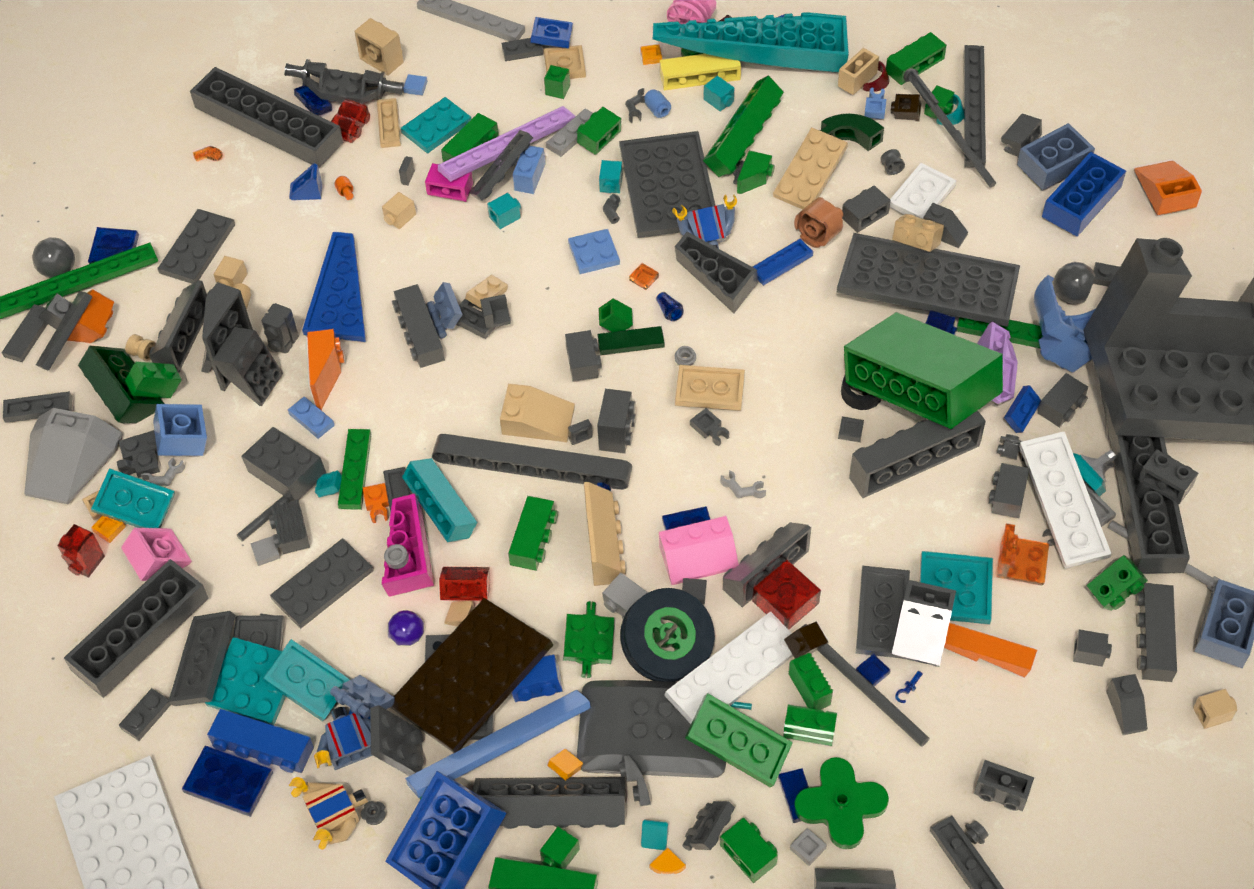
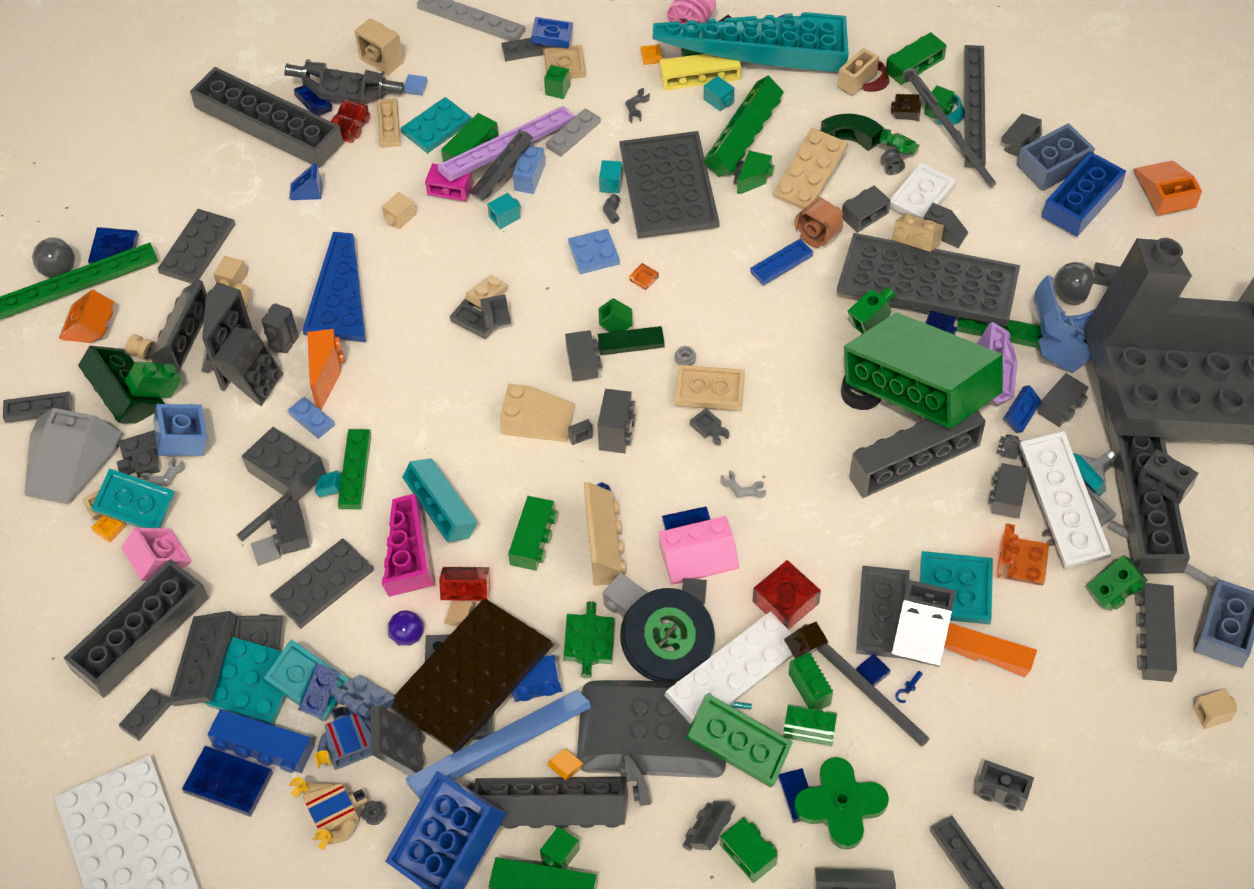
(25, 335): dark grey tile -> none
(55, 311): dark grey brick -> none
(64, 330): dark grey tile -> none
(80, 551): clear red brick -> none
(208, 152): clear orange arm -> none
(318, 691): none -> clear blue plate
(344, 187): orange cylinder -> none
(376, 500): orange plate -> none
(395, 484): dark grey tile -> none
(396, 556): light grey tile -> none
(406, 170): dark grey tile -> none
(418, 325): dark grey brick -> none
(446, 307): sand blue plate -> none
(531, 461): dark grey beam -> none
(598, 130): green brick -> none
(654, 835): teal slope -> none
(657, 103): medium blue brick -> none
(667, 863): light orange tile -> none
(670, 307): clear blue cone -> none
(709, 223): torso -> none
(717, 270): dark grey wedge -> none
(786, 544): dark grey slope -> none
(808, 847): light grey plate -> none
(851, 429): dark grey tile -> none
(871, 309): none -> green torso
(875, 105): medium blue plate -> none
(902, 142): none -> green plate
(976, 832): dark grey plate -> none
(1091, 648): dark grey brick -> none
(1128, 704): dark grey slope -> none

